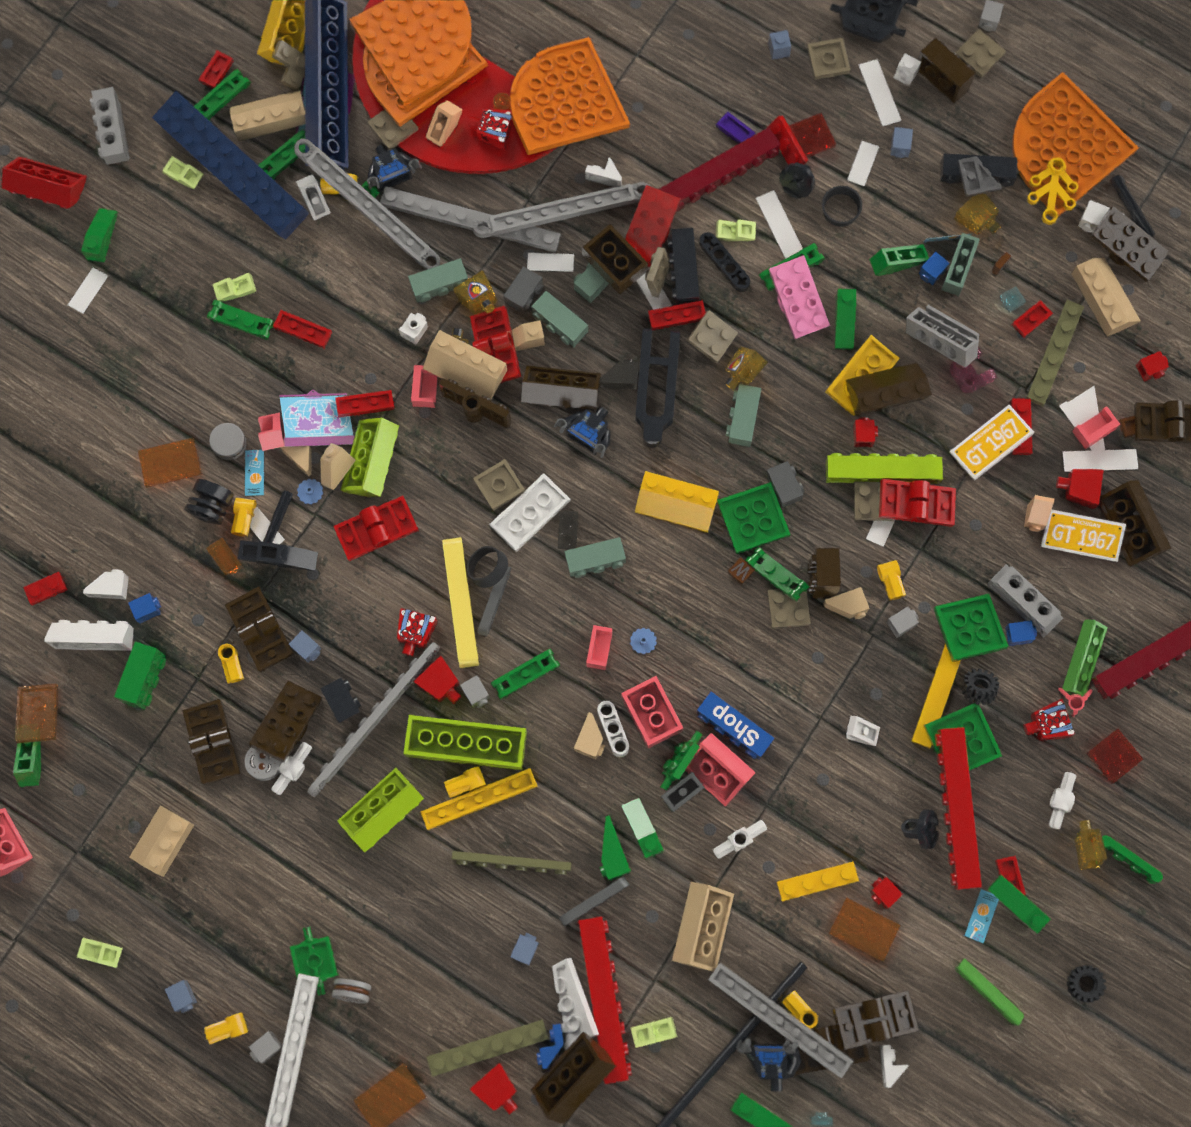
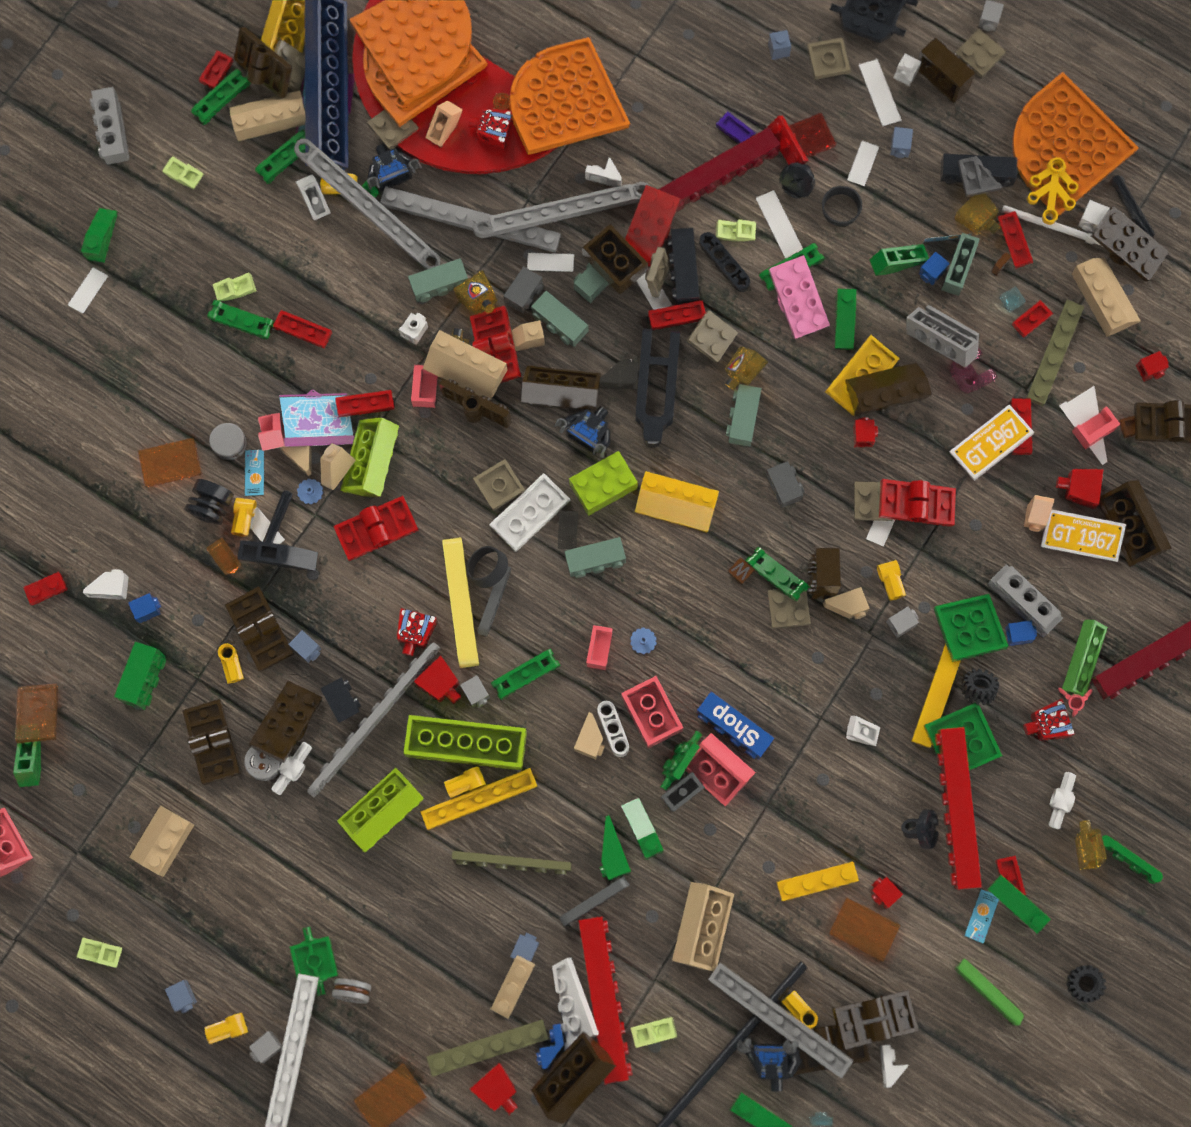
(43, 182): red slope -> none
(90, 635): white slope -> none
(230, 165): dark blue brick -> none
(262, 63): none -> dark brown plate
(512, 986): none -> tan plate
(603, 483): none -> lime brick
(749, 833): white axle -> none
(753, 518): green plate -> none
(876, 467): lime brick -> none
(1015, 239): none -> red plate
(1056, 226): none -> white bar
(1100, 459): white sticker -> none
(1115, 756): clear red plate -> none

